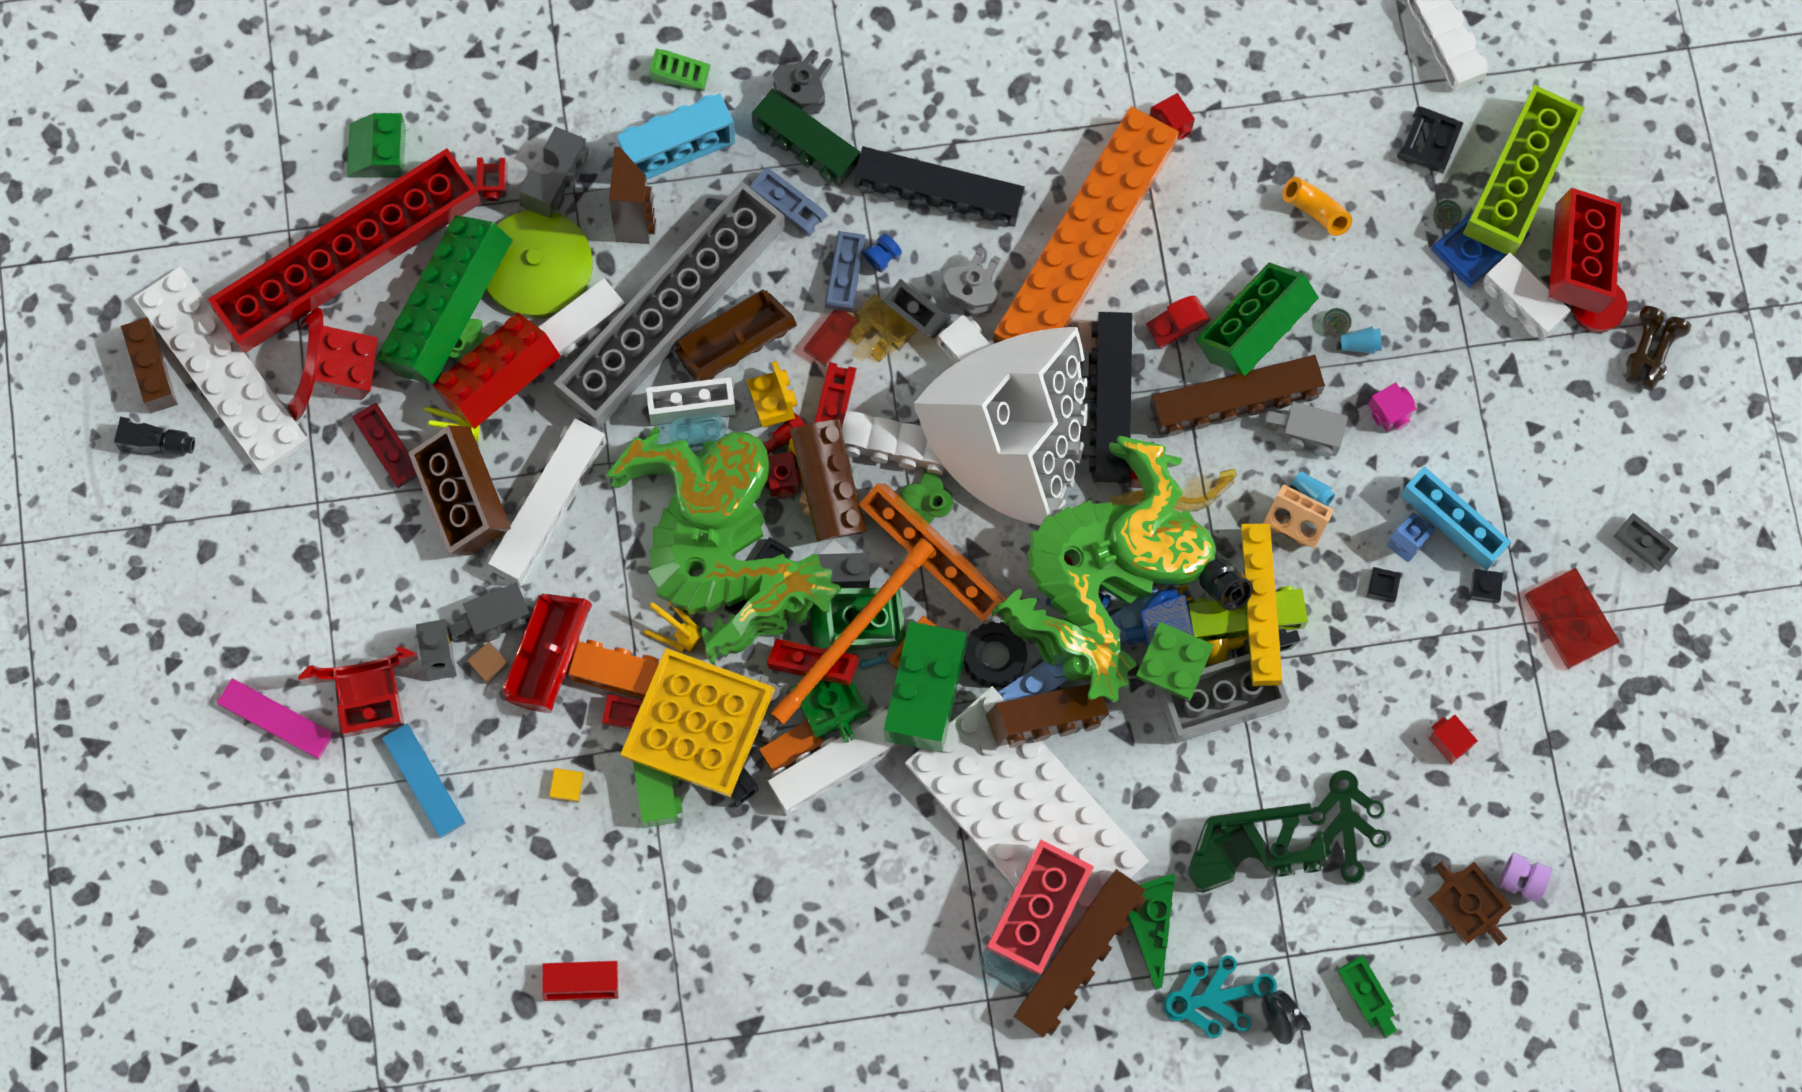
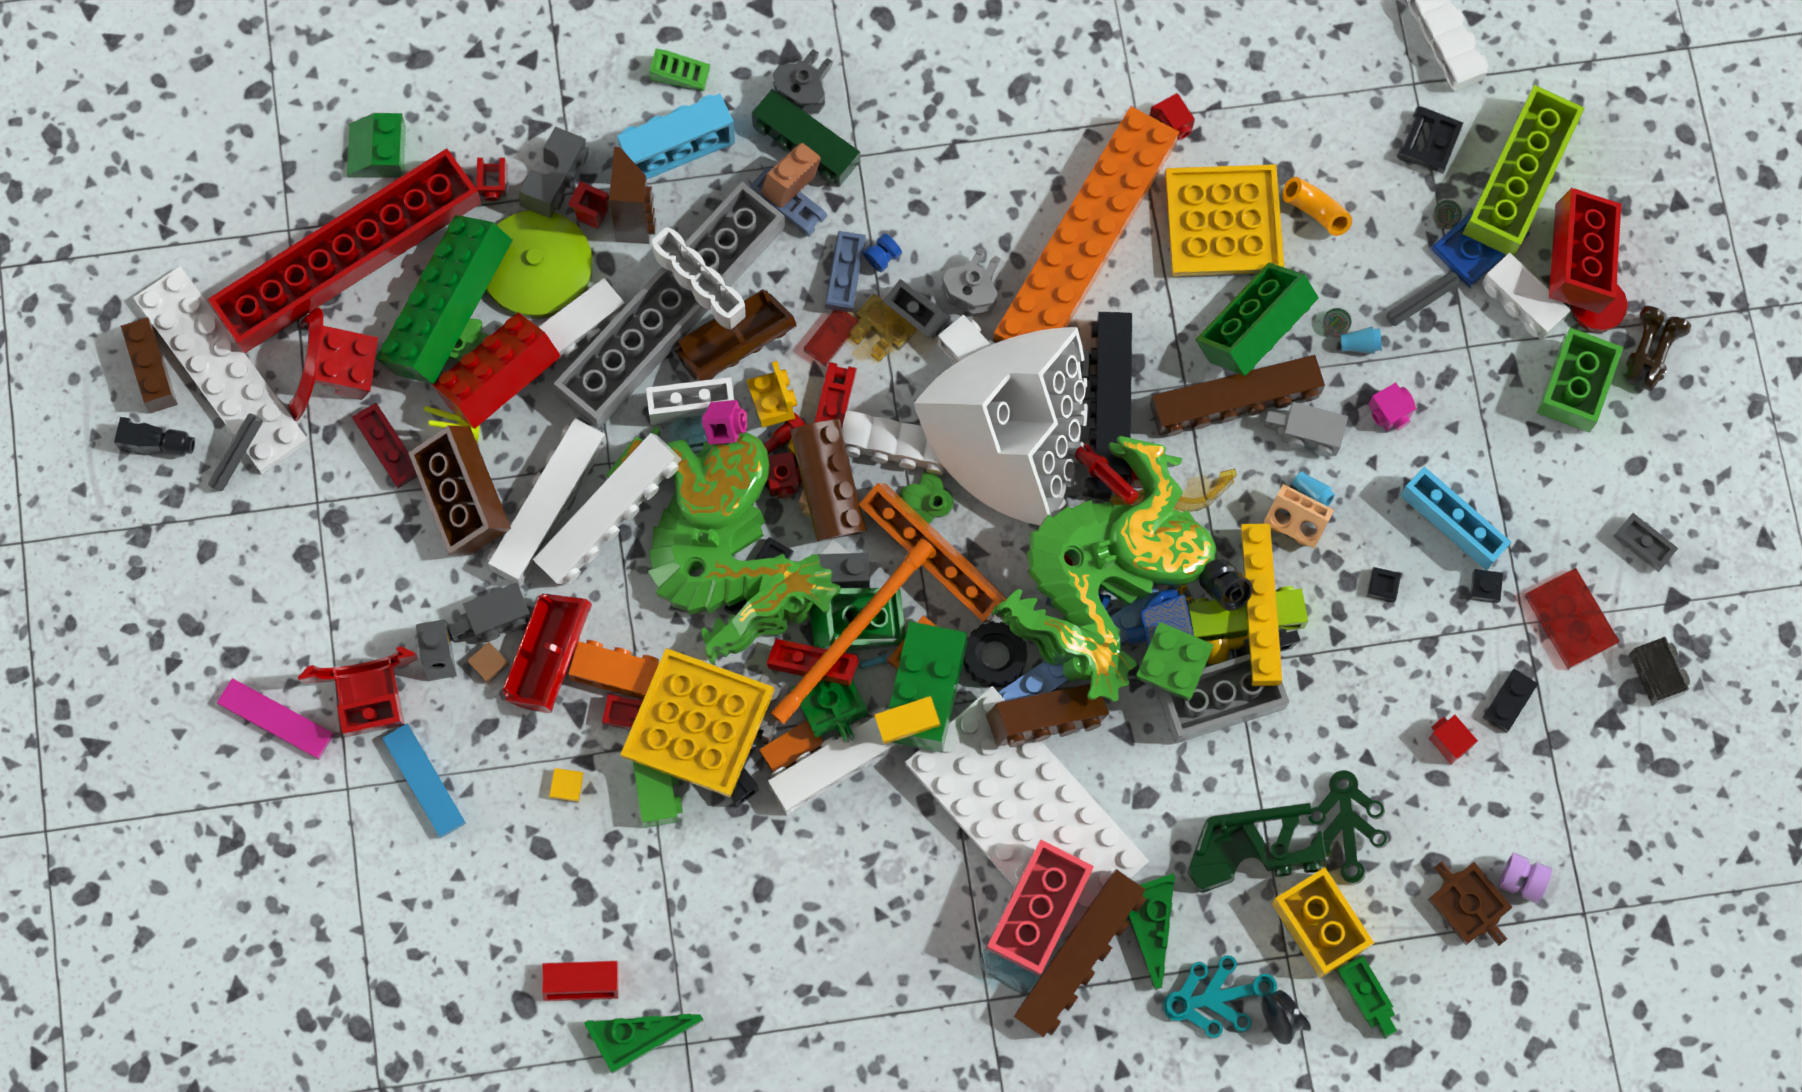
(235, 452): none -> dark grey axle
(590, 204): none -> red window
(608, 509): none -> white brick
(627, 1040): none -> green wing
(687, 634): yellow plant -> none
(702, 280): none -> white brick
(724, 422): none -> dark pink brick
(790, 175): none -> nougat brick
(907, 720): none -> yellow tile
(938, 187): black brick -> none
(1096, 489): none -> black tile
(1099, 467): none -> red axle
(1180, 319): red brick -> none
(1223, 219): none -> yellow plate
(1322, 923): none -> yellow brick
(1410, 537): medium blue slope -> none
(1422, 298): none -> dark grey axle
(1510, 700): none -> black plate
(1580, 380): none -> bright green brick
(1659, 671): none -> clear smoke brick

